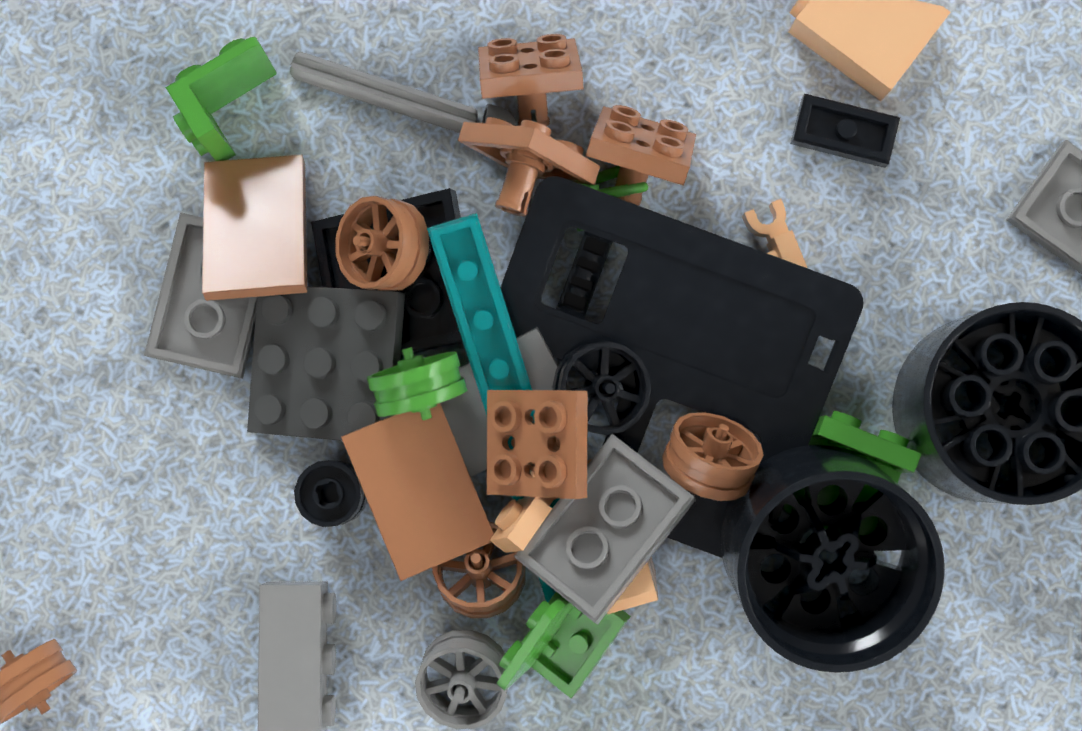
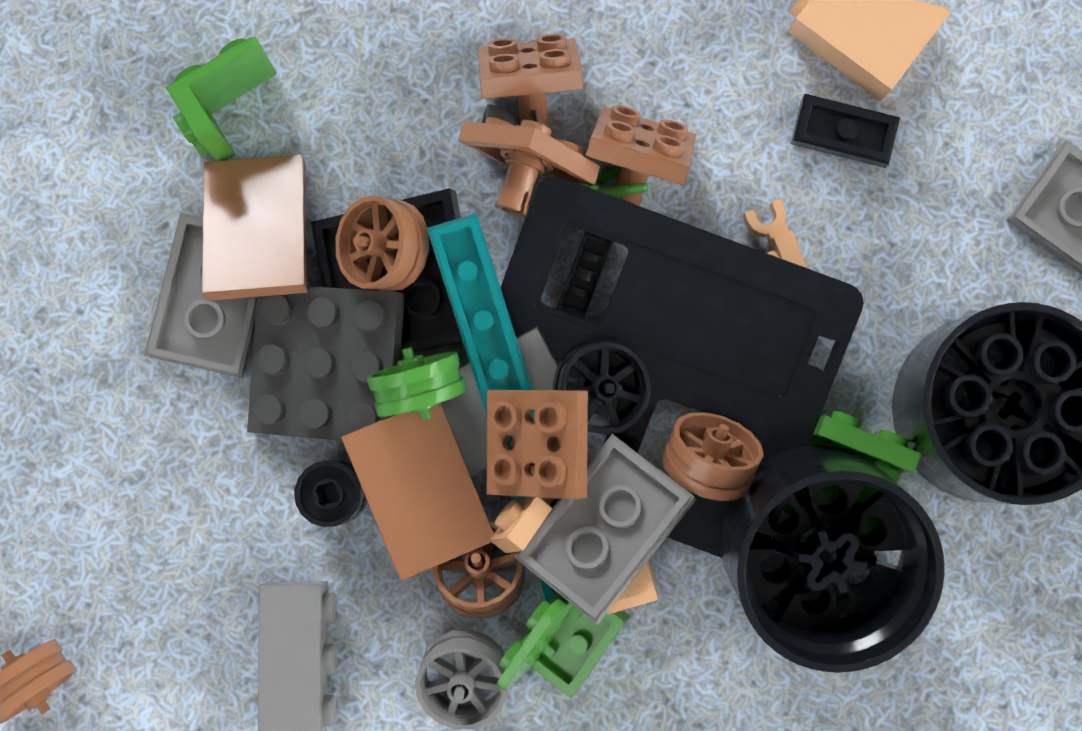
(381, 92): light grey axle -> none

